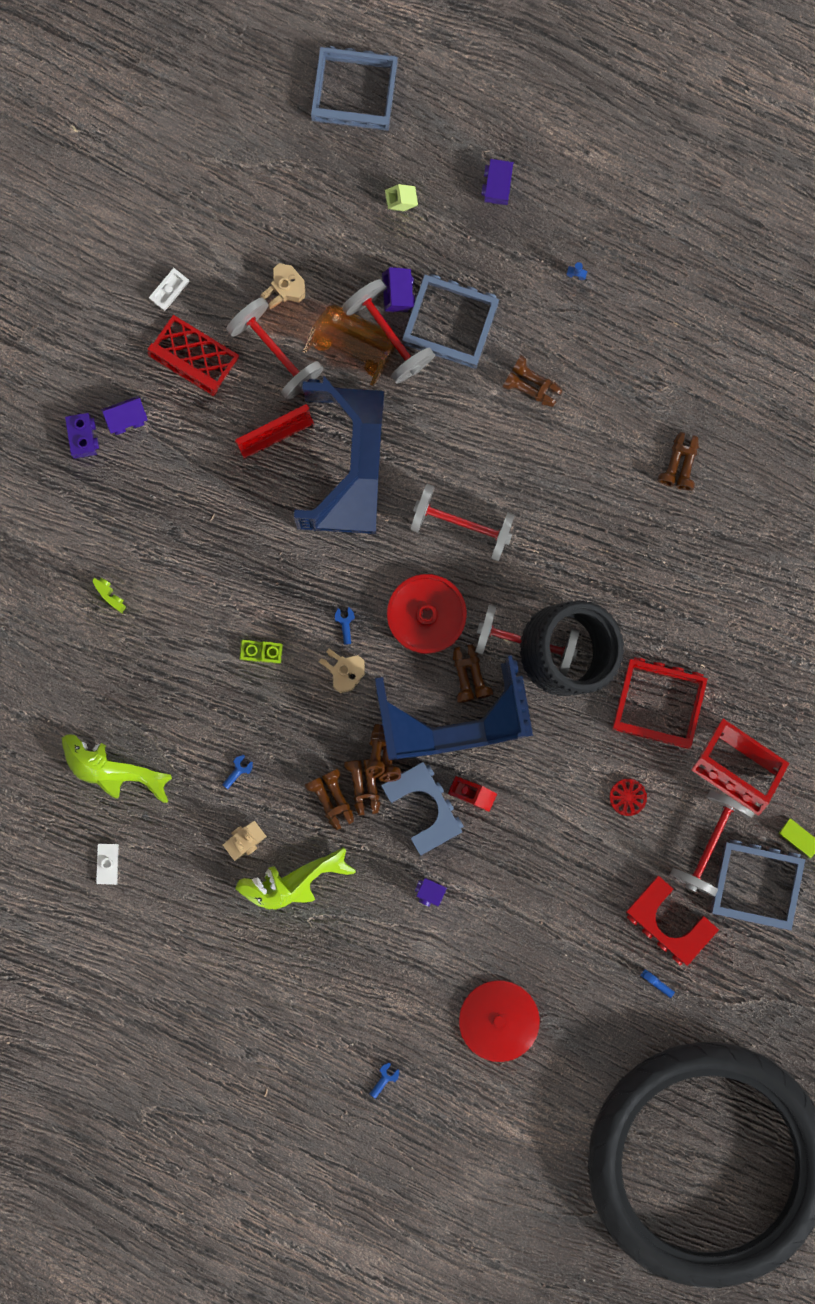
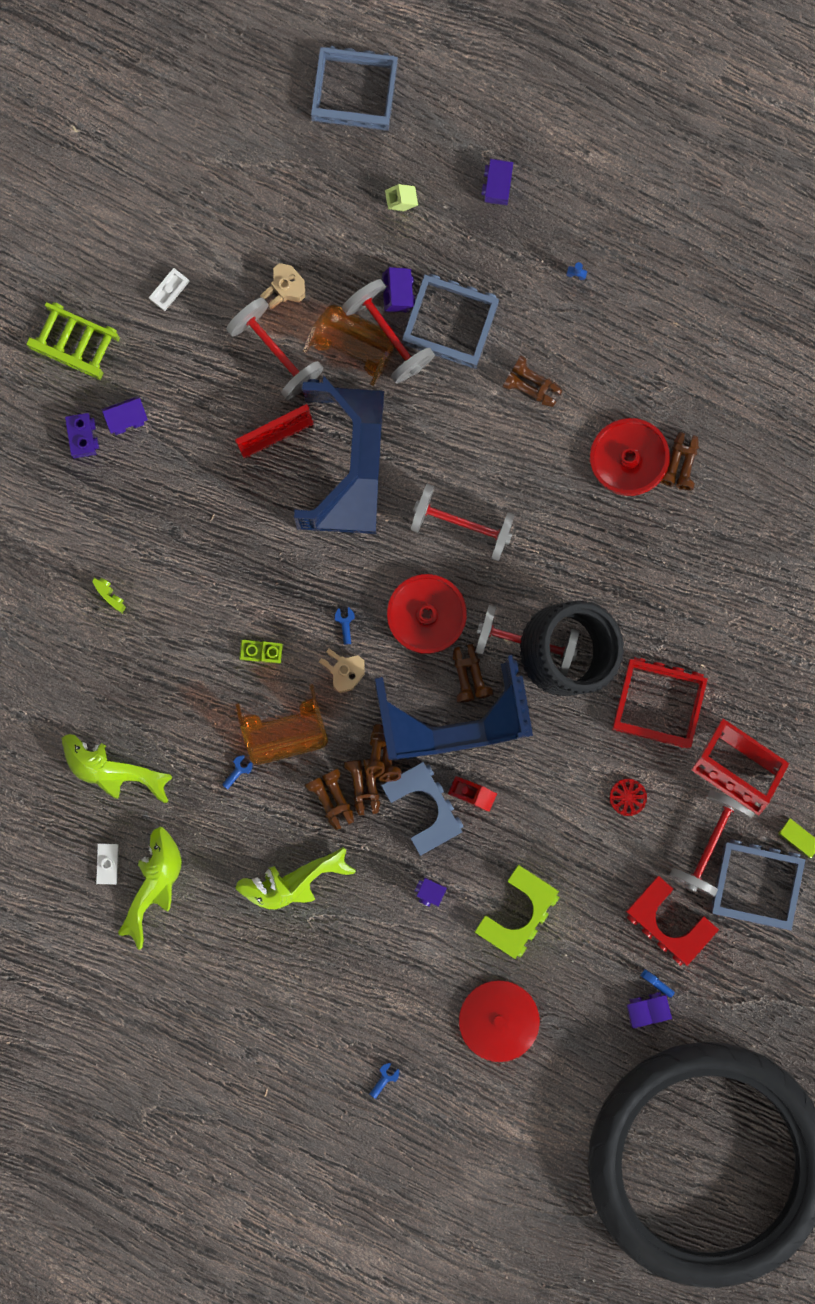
(75, 360): none -> lime fence
(160, 875): none -> lime piece
(184, 369): red fence -> none
(244, 840): tan hinge -> none
(285, 735): none -> clear orange windscreen
(541, 897): none -> lime arch
(629, 457): none -> red dish
(648, 1011): none -> dark purple brick

